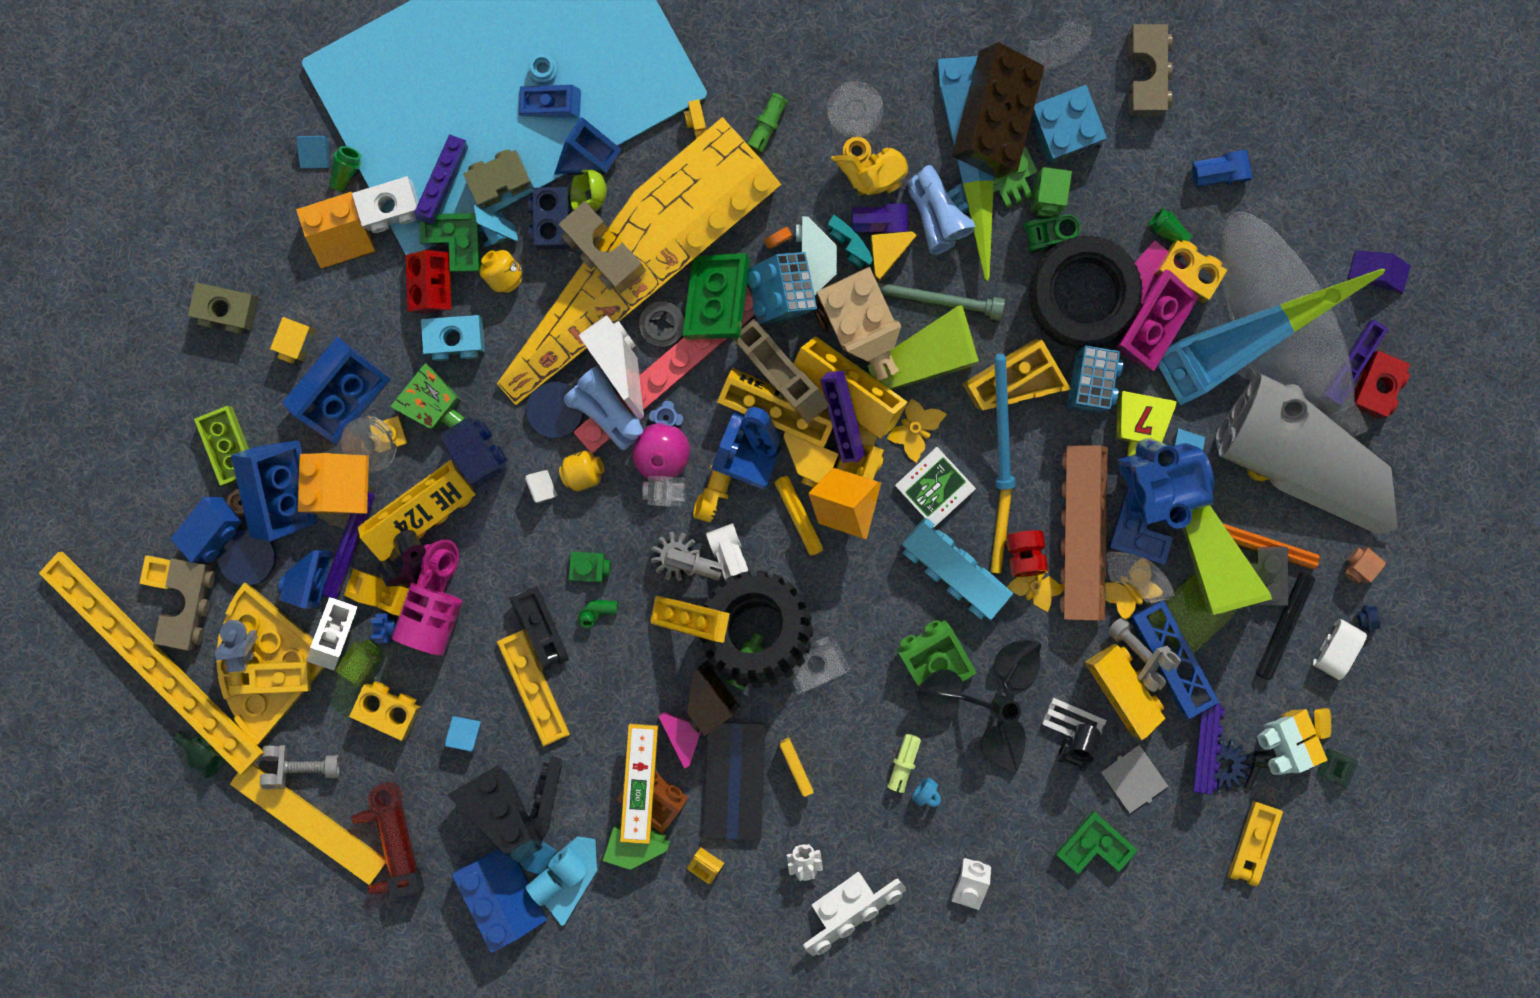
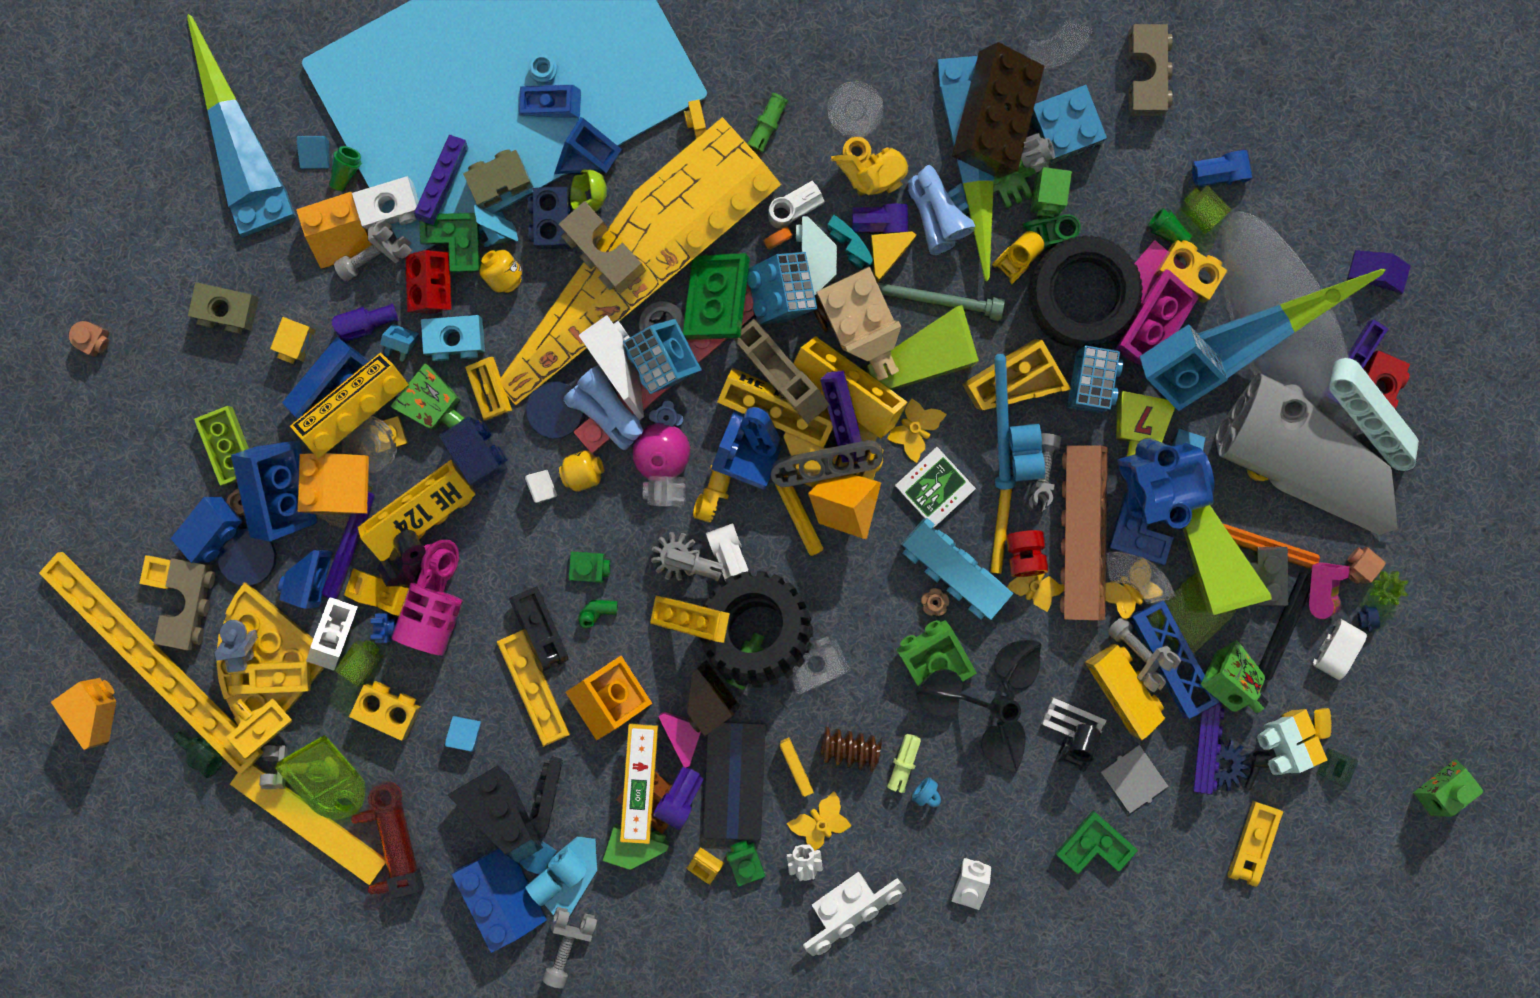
(88, 711): none -> light orange slope
(89, 338): none -> nougat plate
(248, 177): none -> dark azure plate
(257, 727): none -> yellow plate
(323, 777): none -> clear neon green tile
(349, 405): none -> yellow brick
(362, 322): none -> dark purple arm
(378, 235): none -> light grey bar
(399, 340): none -> dark azure tile
(490, 386): none -> yellow tile
(556, 976): none -> light grey bar
(608, 698): none -> light orange slope
(661, 356): none -> dark azure brick
(675, 804): none -> dark purple piece
(745, 863): none -> green bracket
(796, 203): none -> white piece
(822, 824): none -> yellow piece
(825, 459): none -> dark grey beam
(850, 749): none -> reddish brown piece
(927, 602): none -> medium nougat plate
(1020, 255): none -> yellow piece
(1027, 452): none -> dark azure piece
(1037, 152): none -> light grey gear
(1042, 488): none -> light grey bar
(1183, 367): none -> dark azure brick
(1205, 208): none -> clear neon green brick
(1235, 679): none -> bright green torso
(1325, 589): none -> dark pink leg
(1374, 414): none -> light aqua beam
(1383, 582): none -> clear neon green gear
(1451, 789): none -> bright green torso

